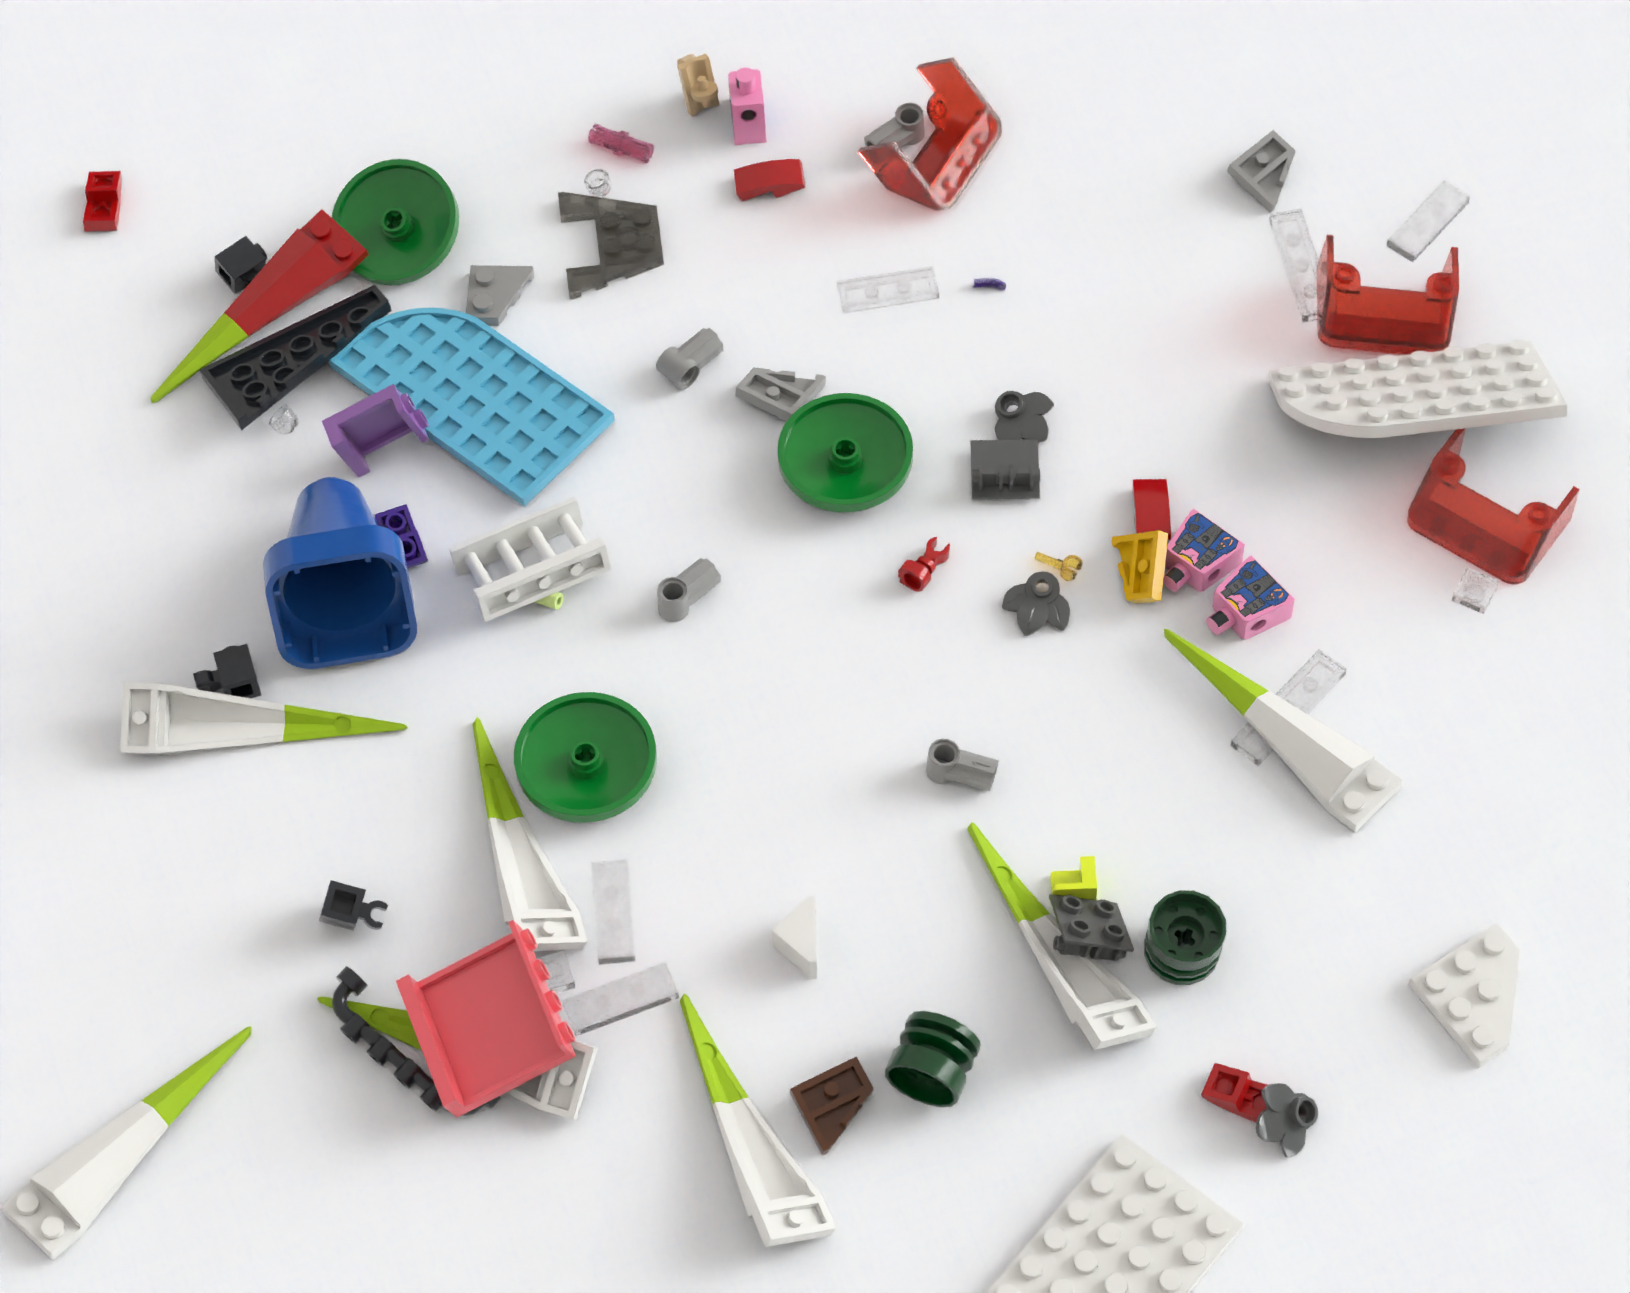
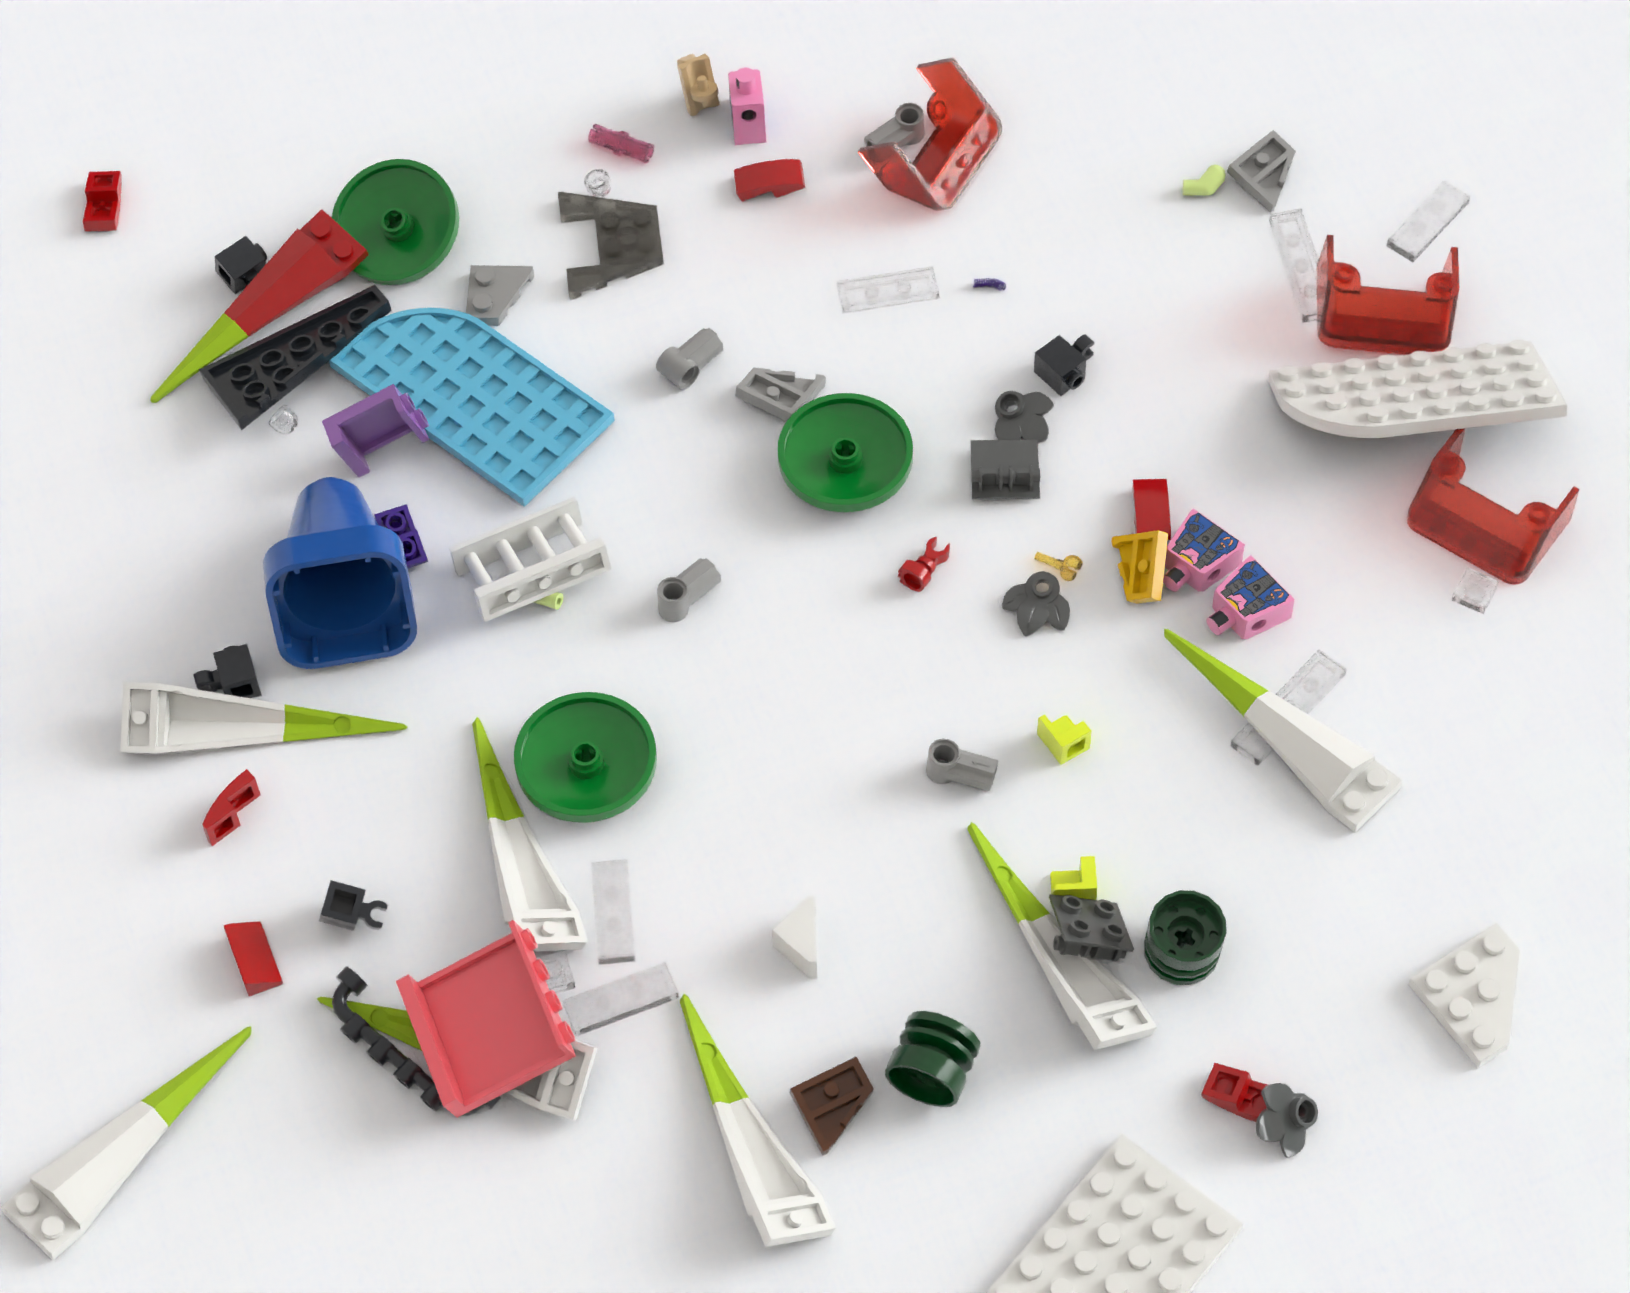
(222, 815): none -> red slope
(253, 956): none -> red slope
(1063, 364): none -> black brick
(1064, 737): none -> neon yellow panel
(1207, 184): none -> yellowish green arm

